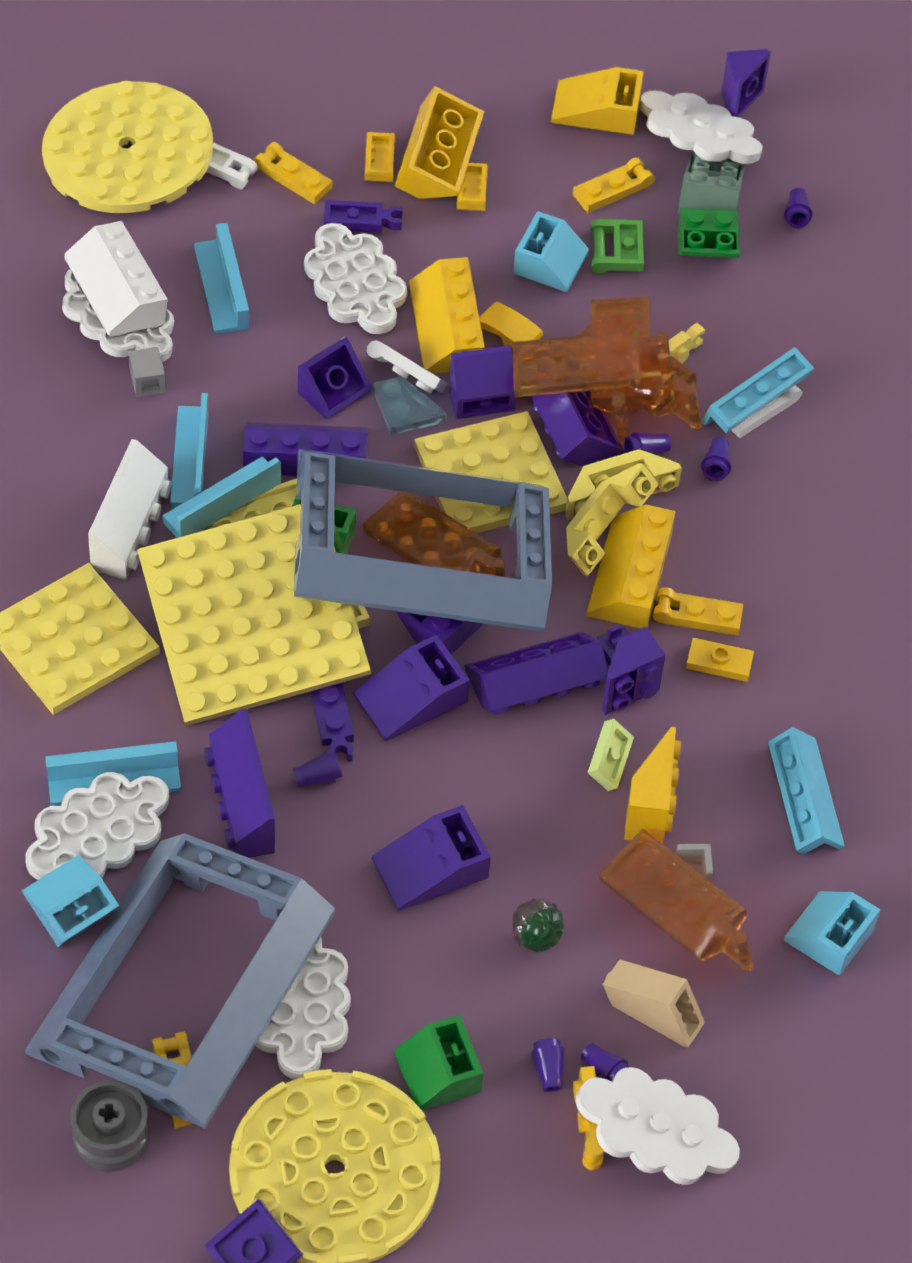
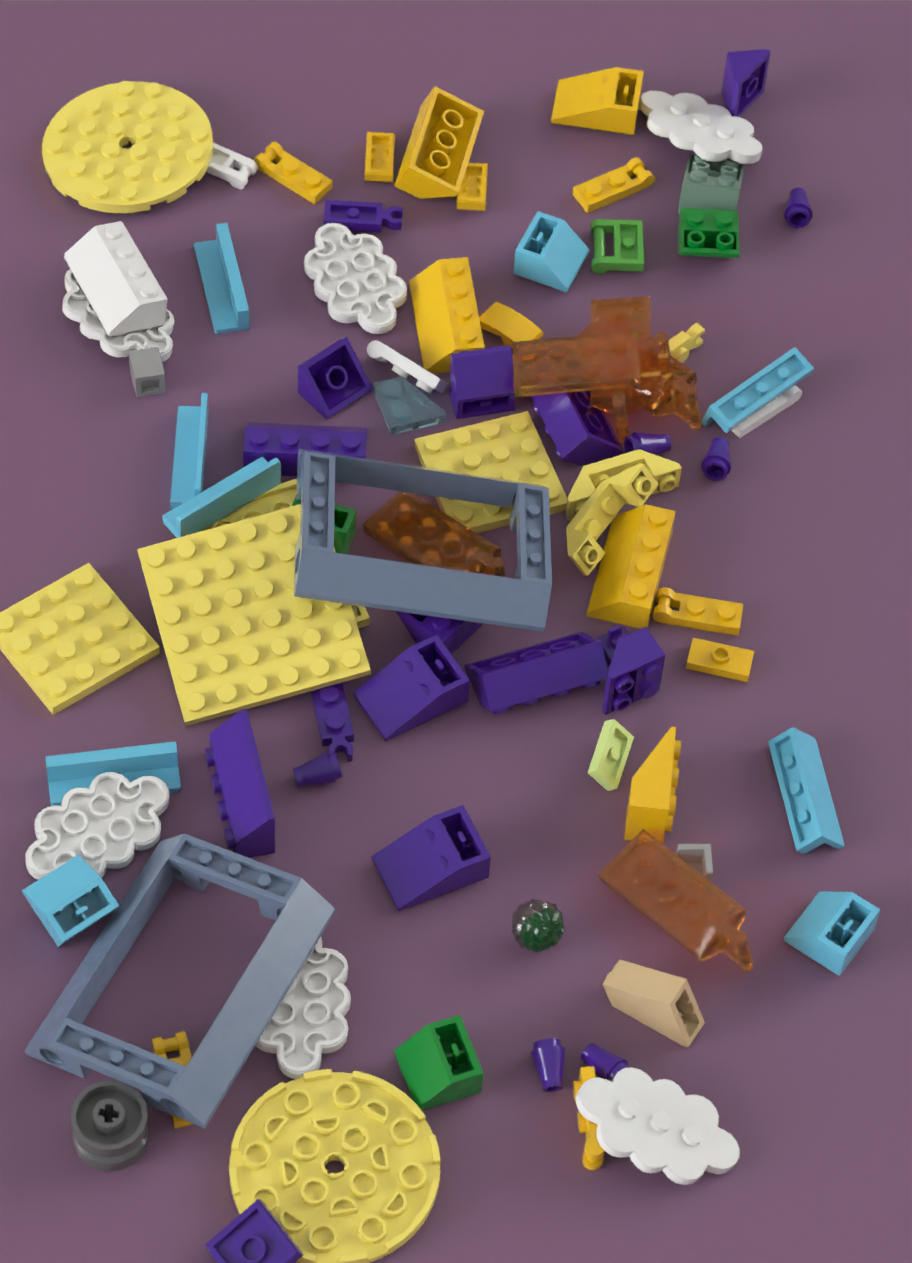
(128, 512): white slope -> none

